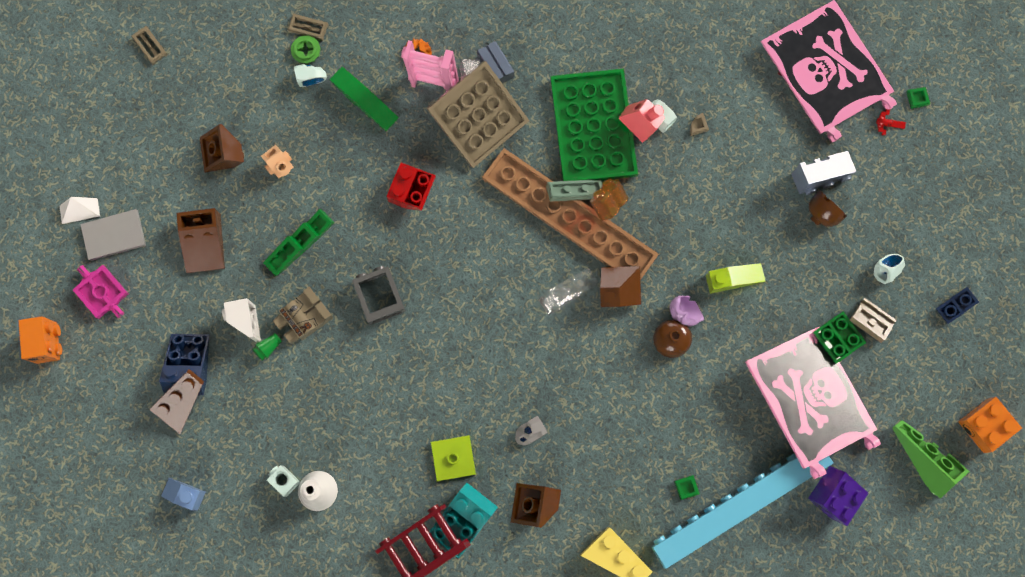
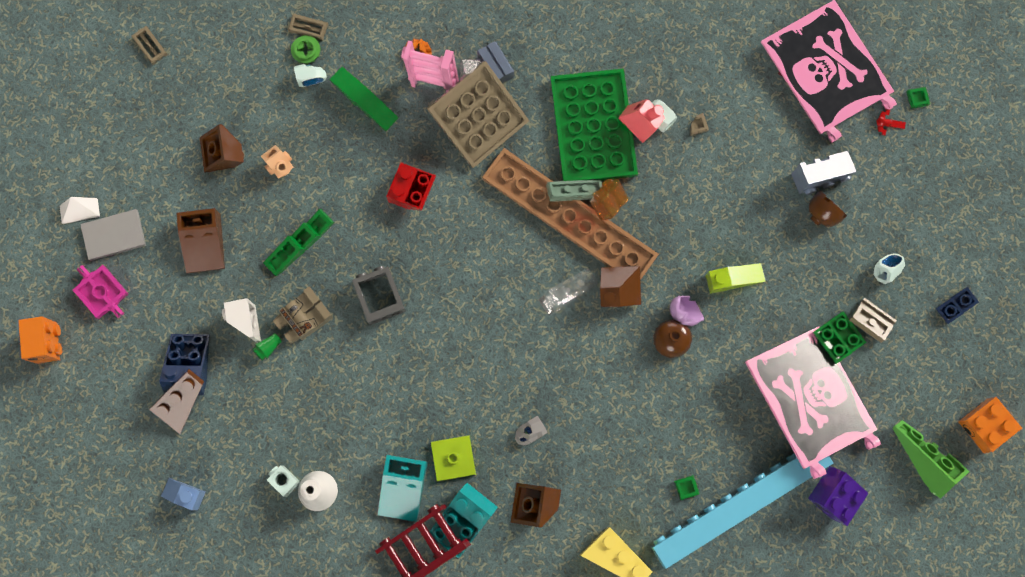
(402, 488): none -> teal slope

